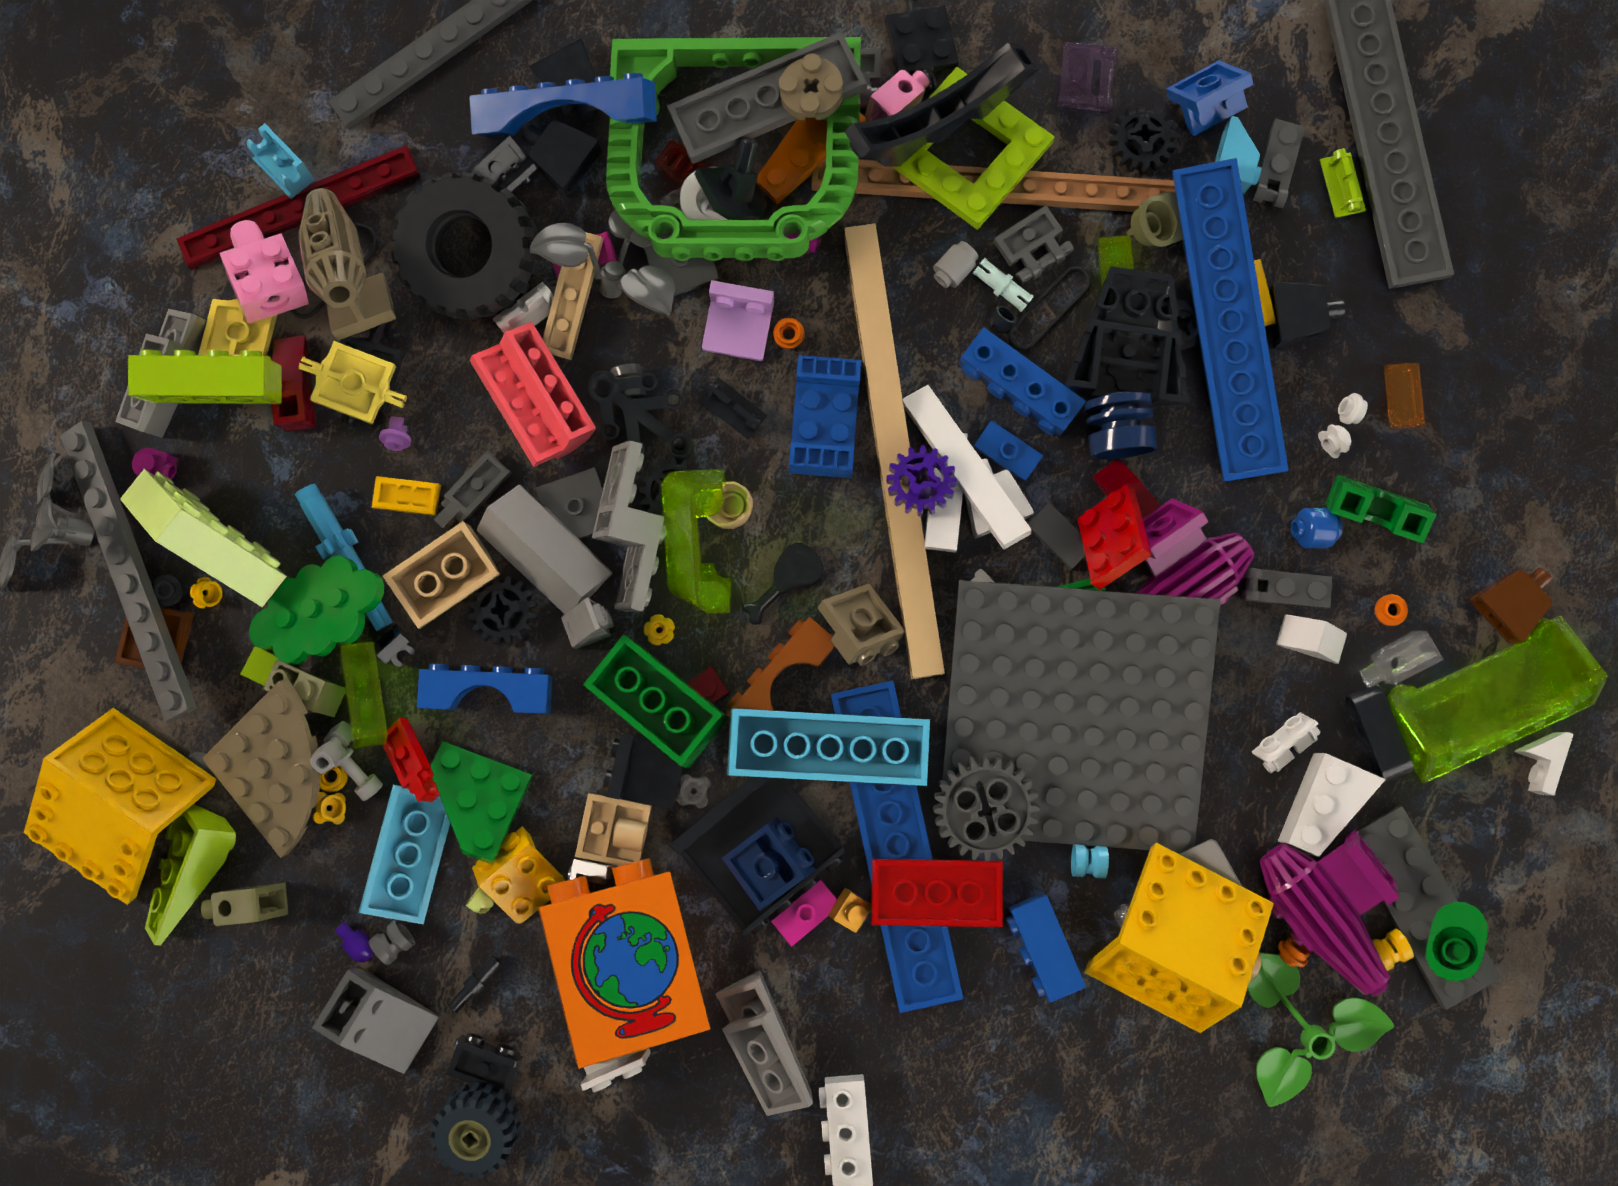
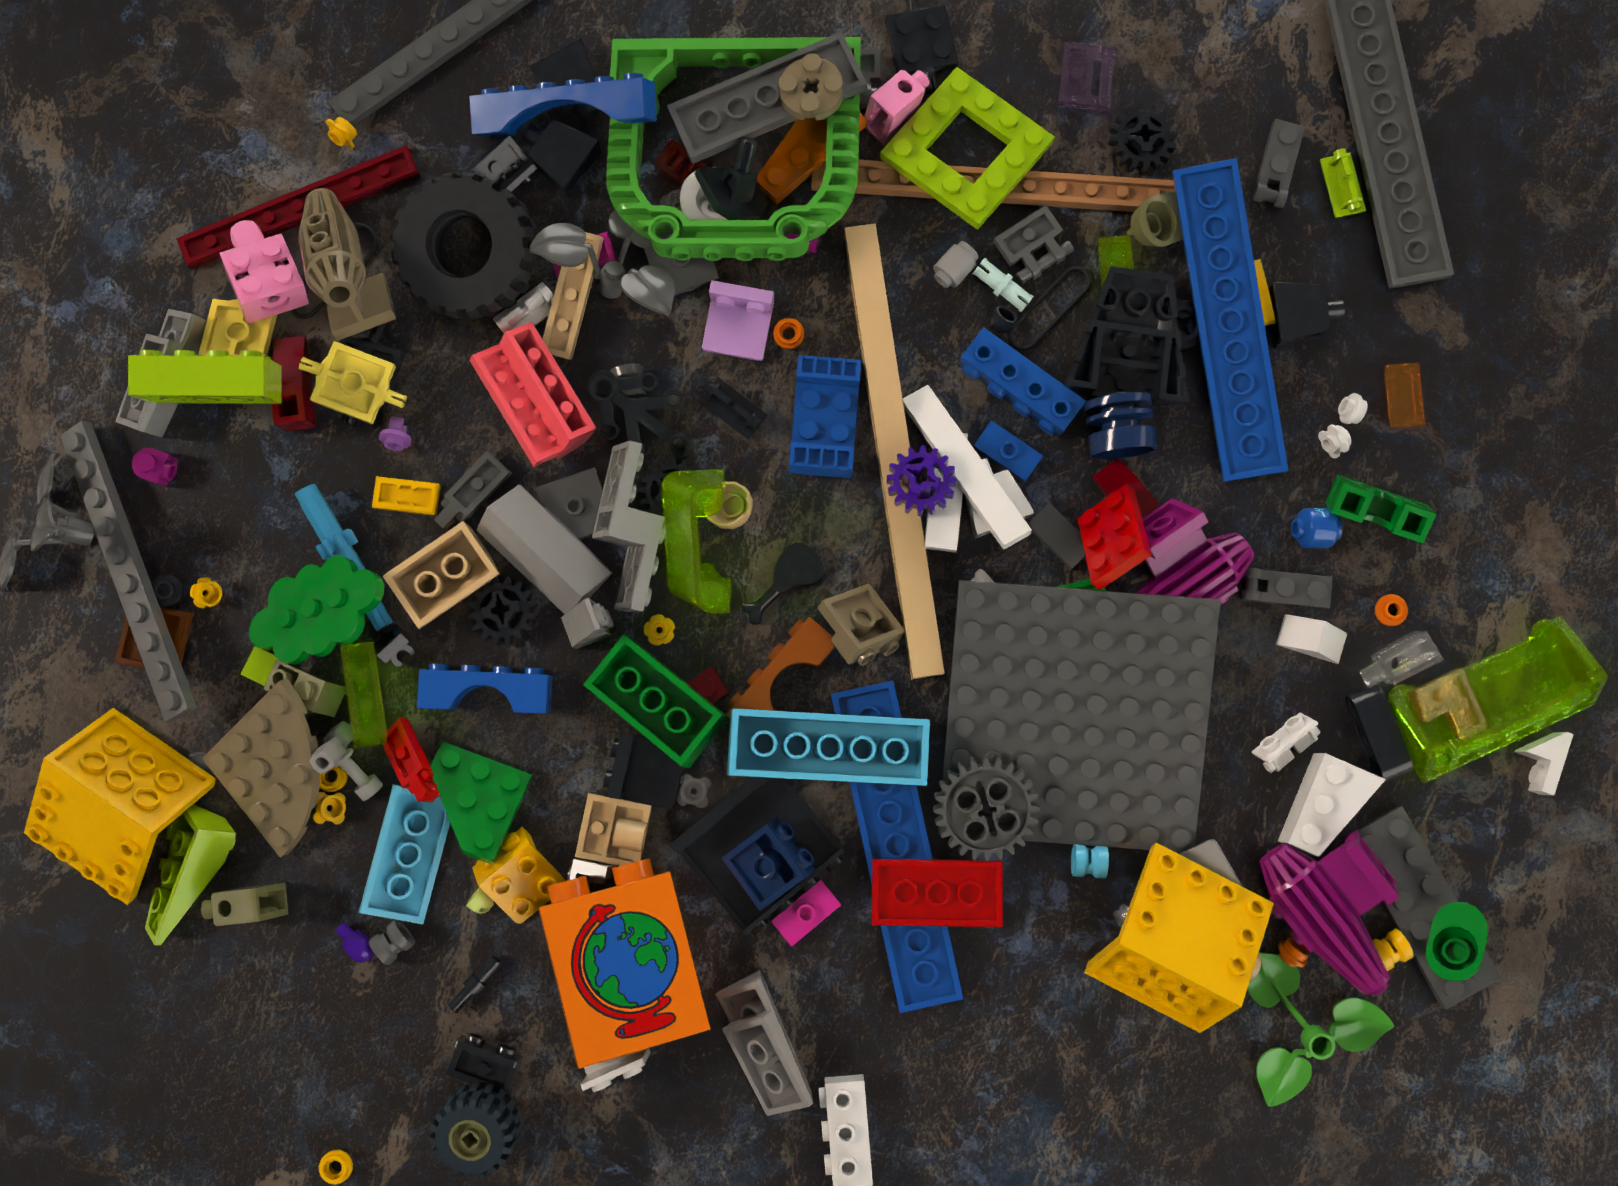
(192, 532): yellowish green brick -> none
(280, 163): medium azure hinge -> none
(328, 1173): none -> yellow plate
(341, 132): none -> yellow plate
(375, 1020): dark grey slope -> none
(850, 910): pearl gold plate -> none
(933, 120): black arch -> none
(1045, 948): blue brick -> none
(1211, 95): blue bracket -> none
(1237, 144): medium azure slope -> none
(1451, 696): none -> clear yellow plate
(1514, 603): reddish brown torso -> none

